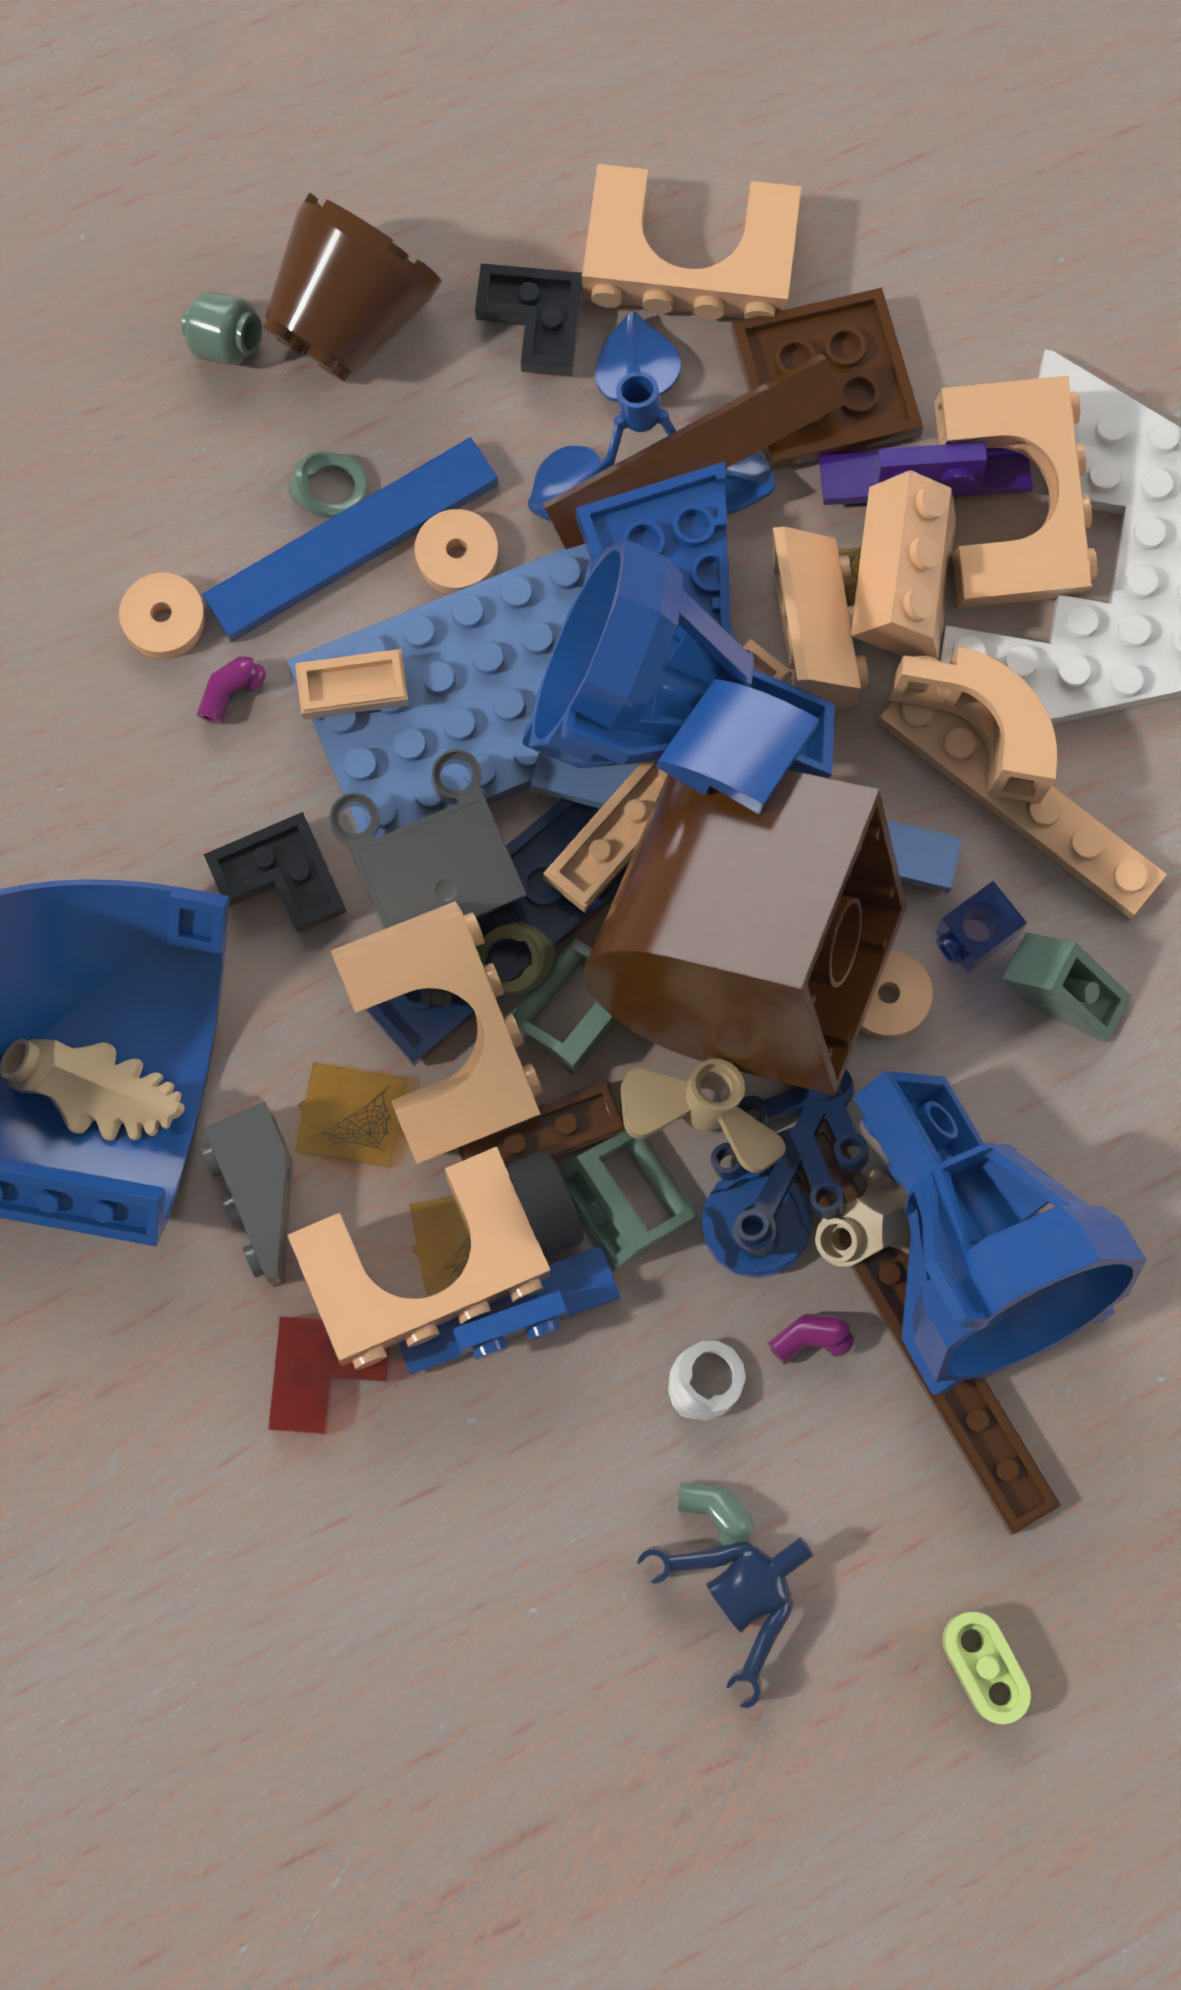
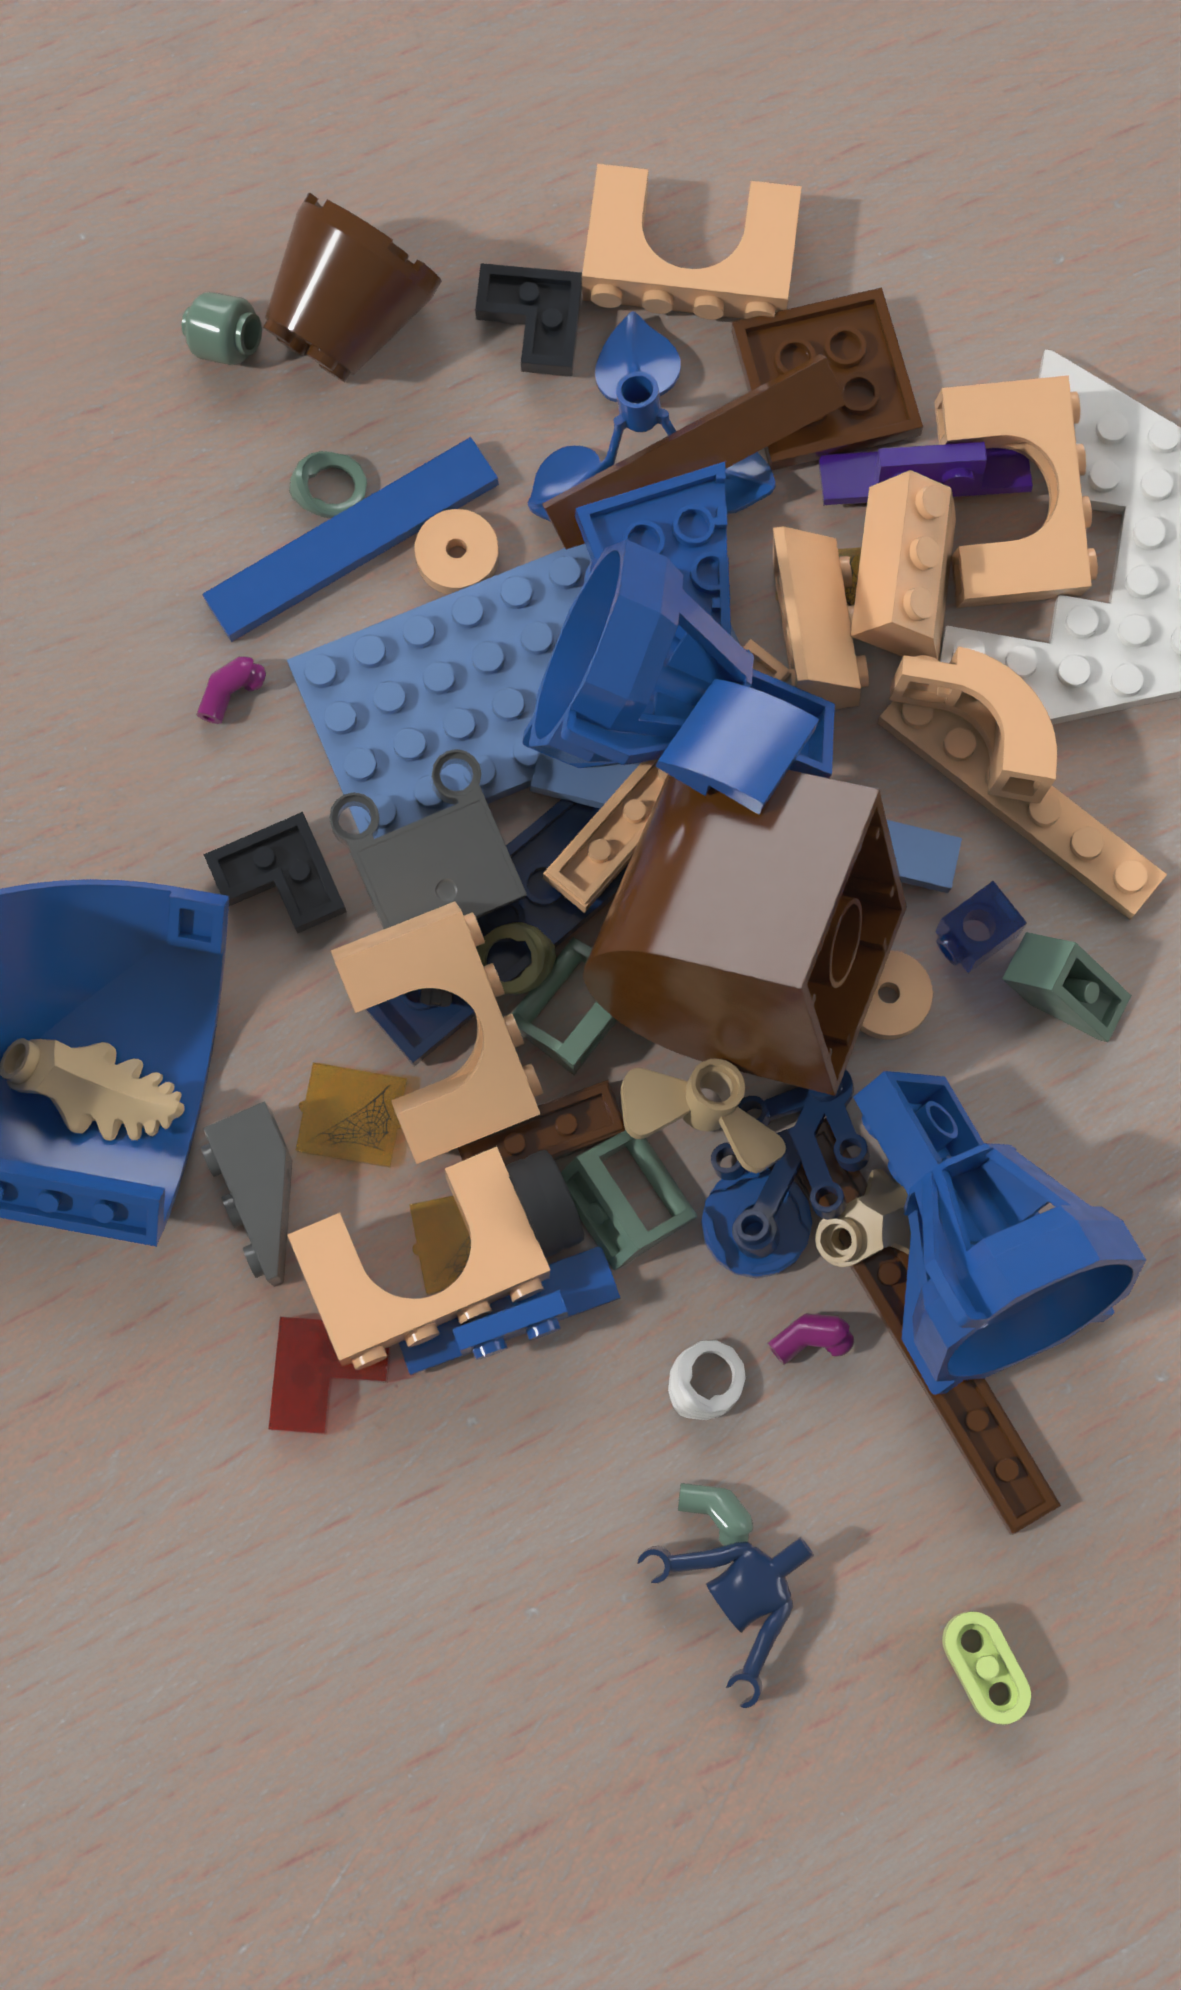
(159, 593): light nougat piece -> none
(352, 684): light nougat tile -> none

